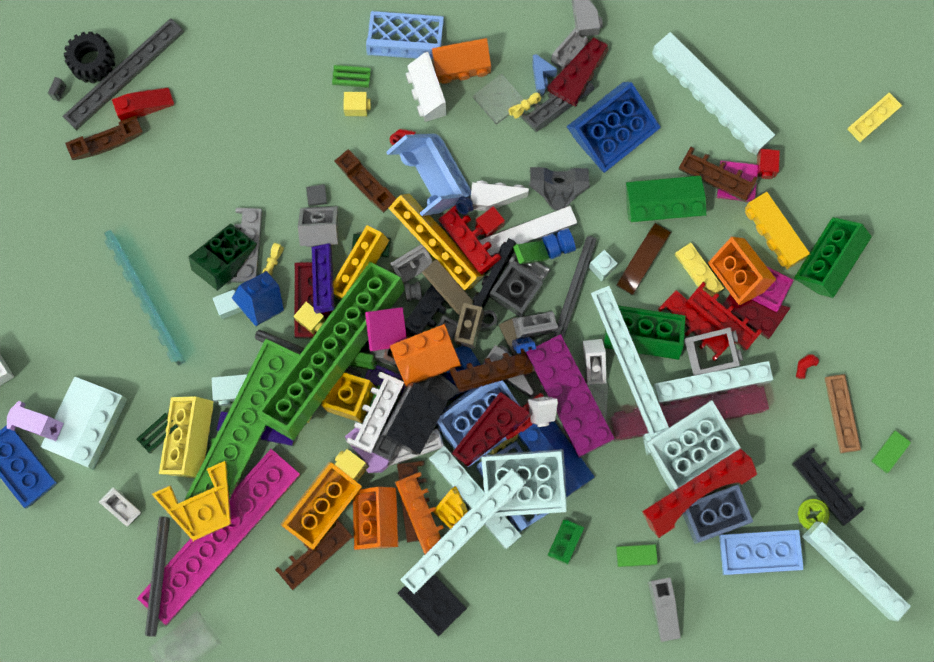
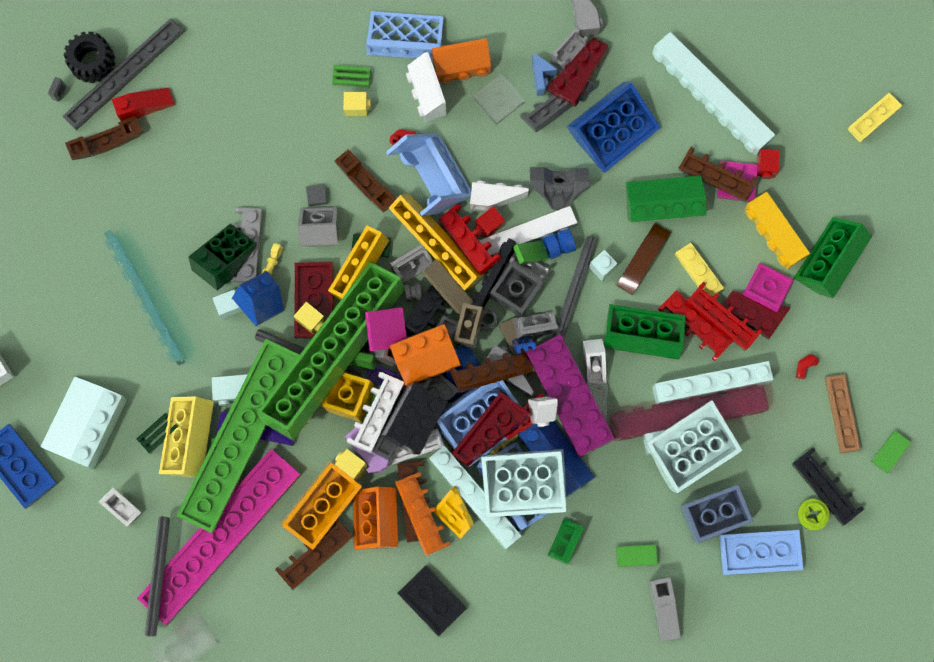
(33, 422): lavender piece -> none
(203, 512): yellow wing -> none
(322, 278): dark purple tile -> none
(463, 531): light aqua tile -> none
(464, 205): dark blue plate -> none
(518, 109): light yellow piece -> none
(629, 361): light aqua plate -> none
(665, 513): red arch -> none
(693, 354): light grey window -> none
(741, 270): orange slope -> none
(856, 571): light aqua brick -> none

